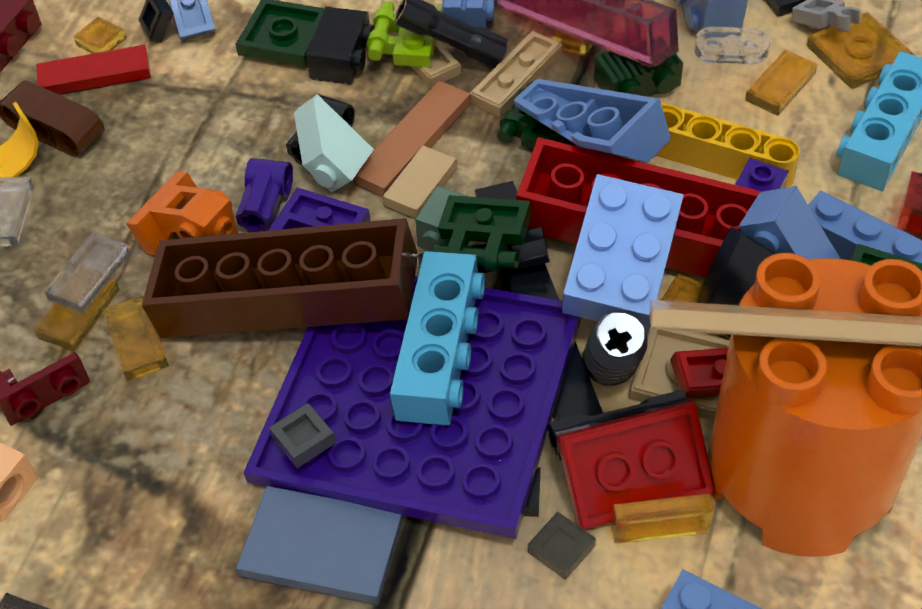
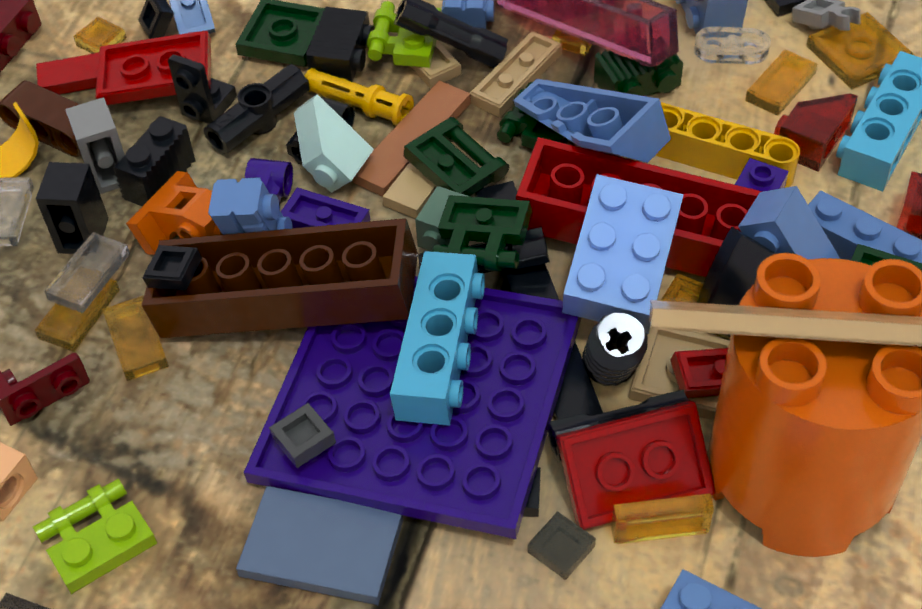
(71, 205): none -> black brick
(97, 141): none -> light grey brick
(99, 546): none -> lime plate
(142, 69): none -> red tile
(154, 160): none -> black brick
(172, 267): none -> black tile
(194, 93): none -> black bracket
(245, 207): none -> medium blue brick
(256, 109): none -> black piece
(372, 100): none -> yellow pin
(447, 165): none -> dark green plate
(817, 127): none -> clear red slope

